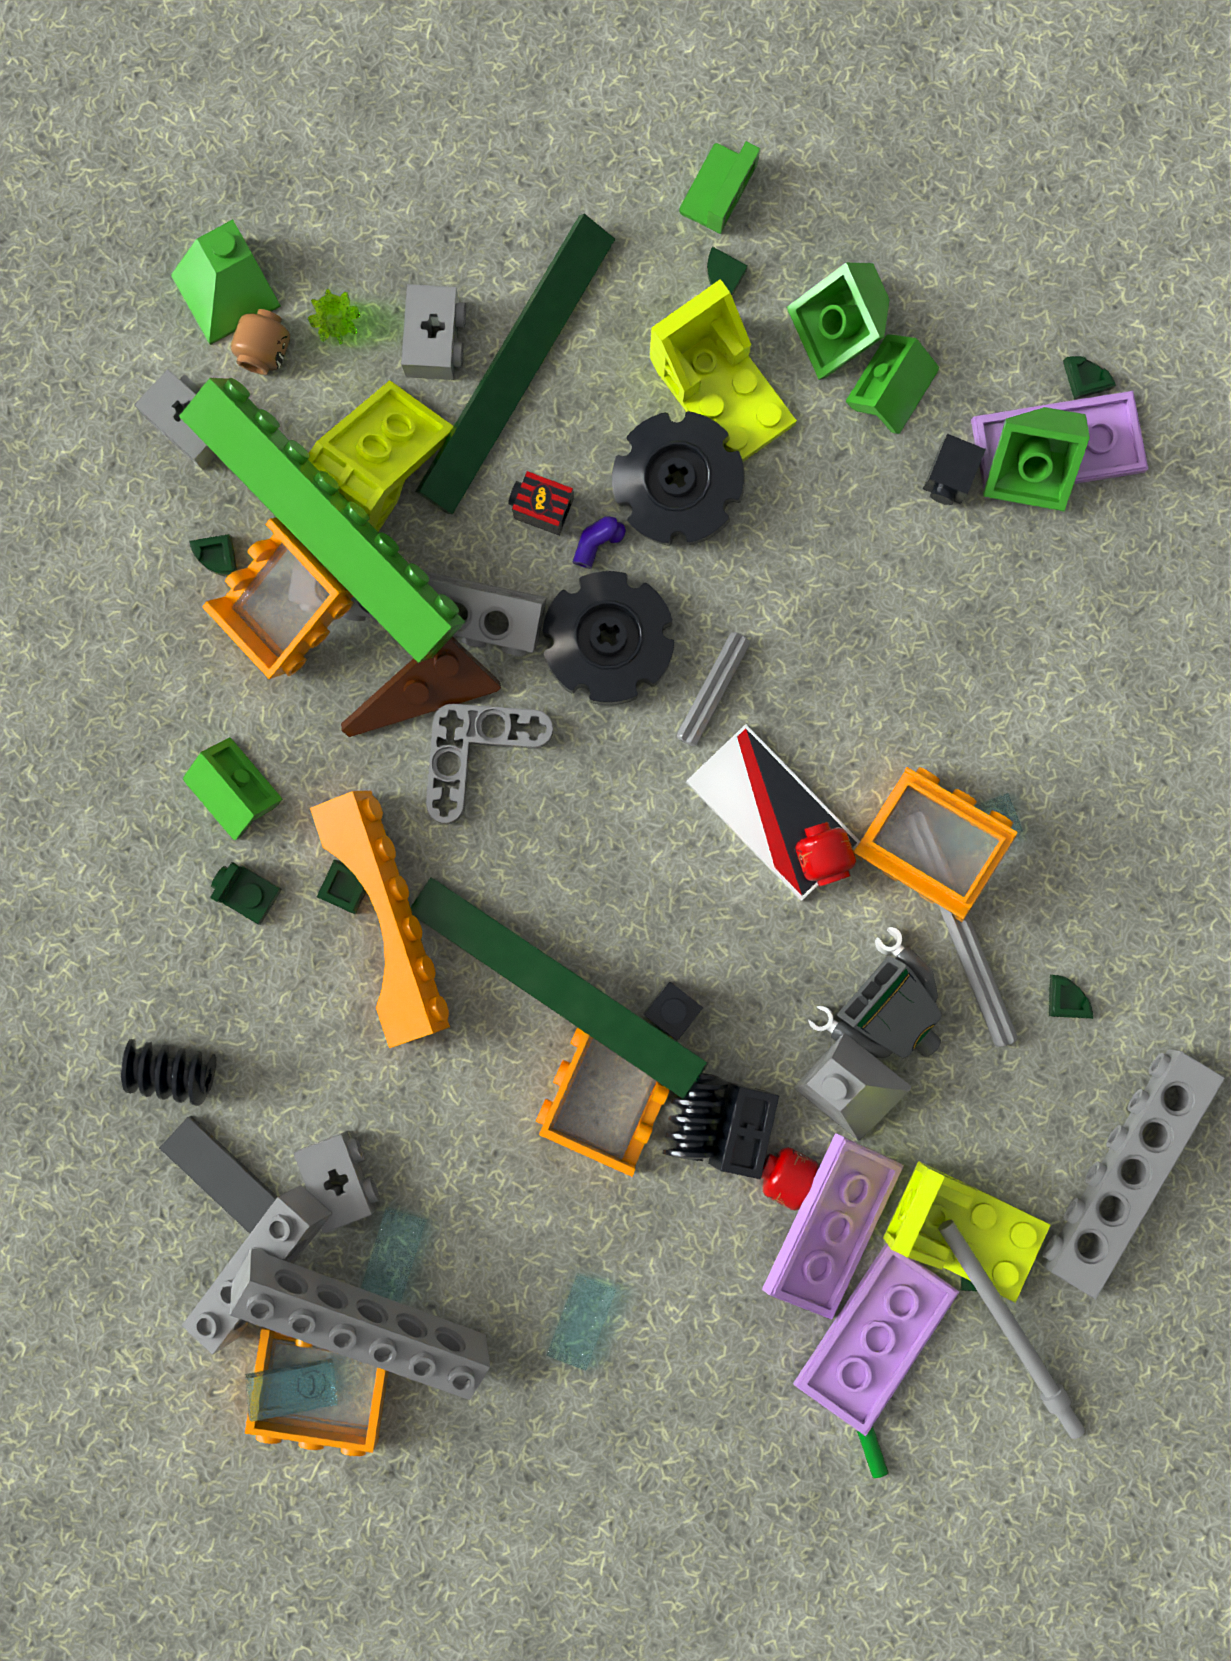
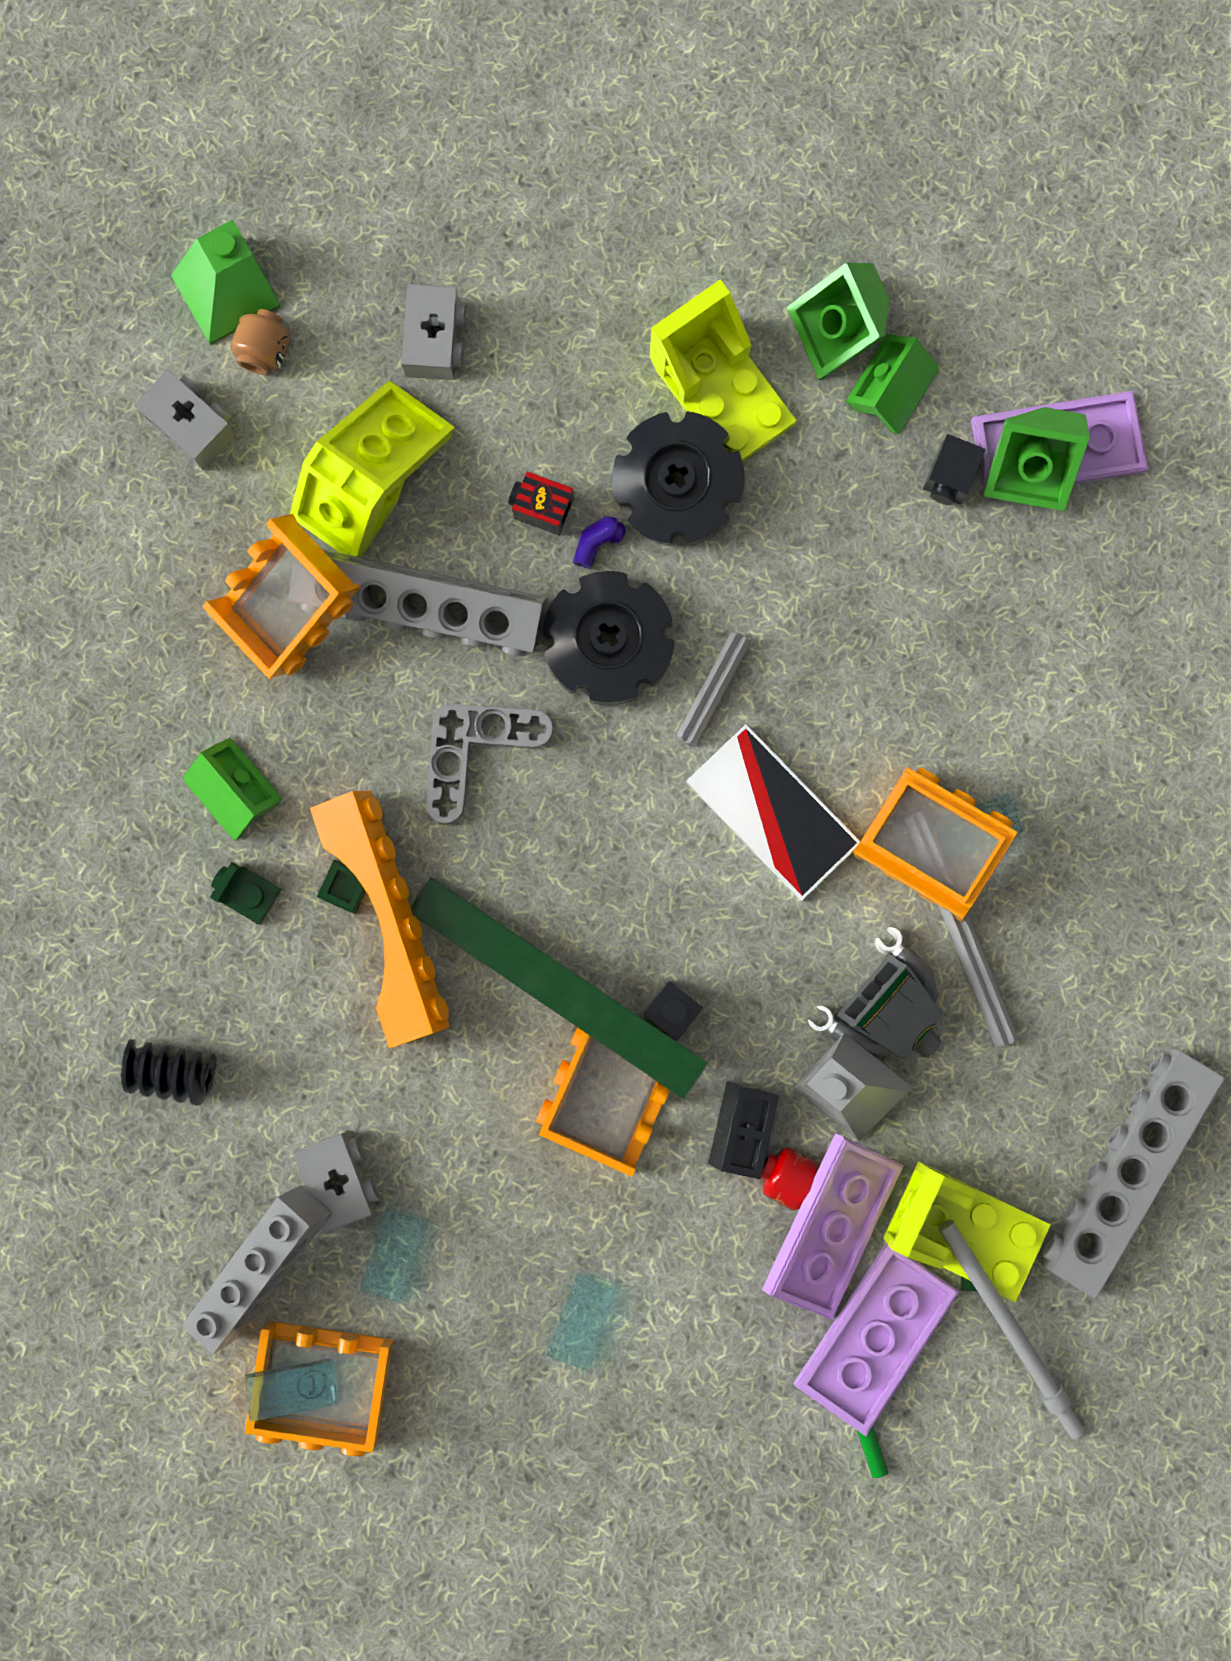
(215, 553): dark green tile -> none
(219, 1173): dark grey tile -> none
(322, 517): bright green brick -> none
(335, 326): clear neon green gear -> none
(359, 1324): light grey brick -> none
(422, 688): reddish brown wing -> none
(515, 364): dark green tile -> none
(695, 1120): black piece -> none
(719, 185): bright green panel -> none
(725, 268): dark green tile -> none
(825, 854): red head -> none
(1067, 999): dark green tile -> none
(1086, 377): dark green tile -> none

